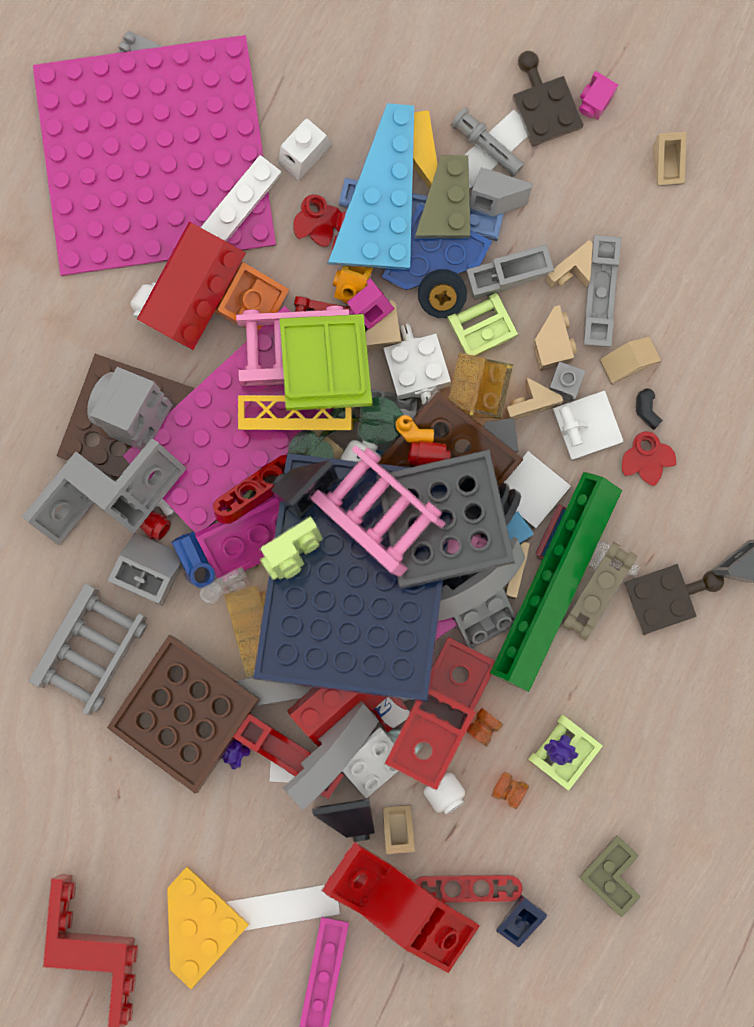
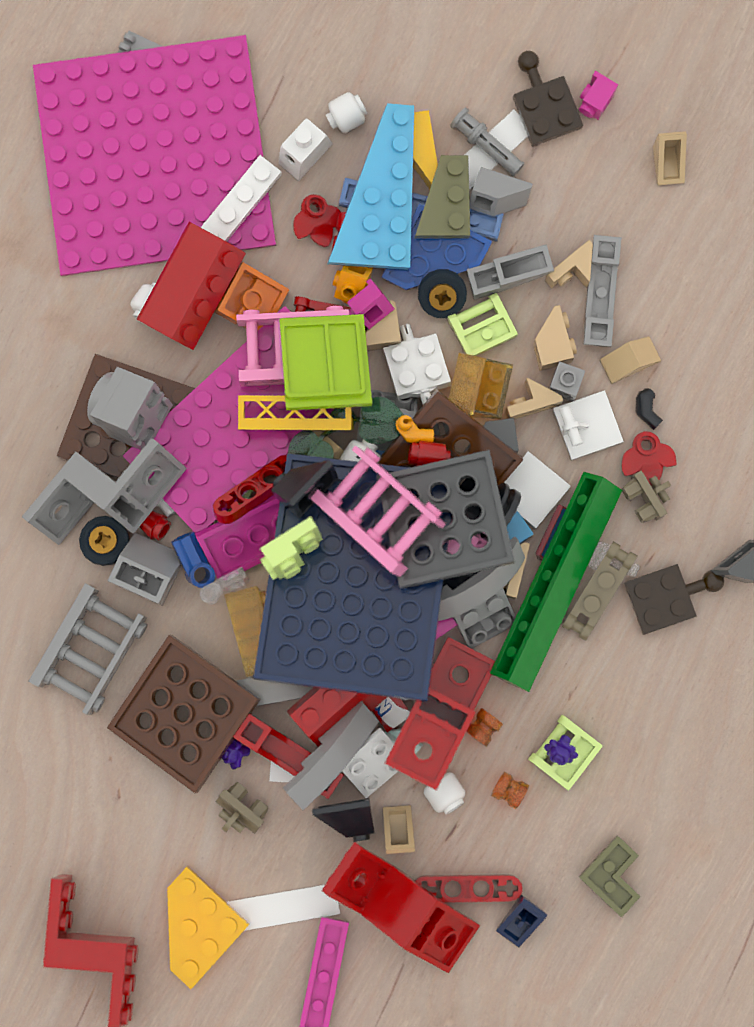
(107, 549): none -> black wheel
(249, 817): none -> dark tan hips
(346, 112): none -> white head
(640, 486): none -> dark tan hips

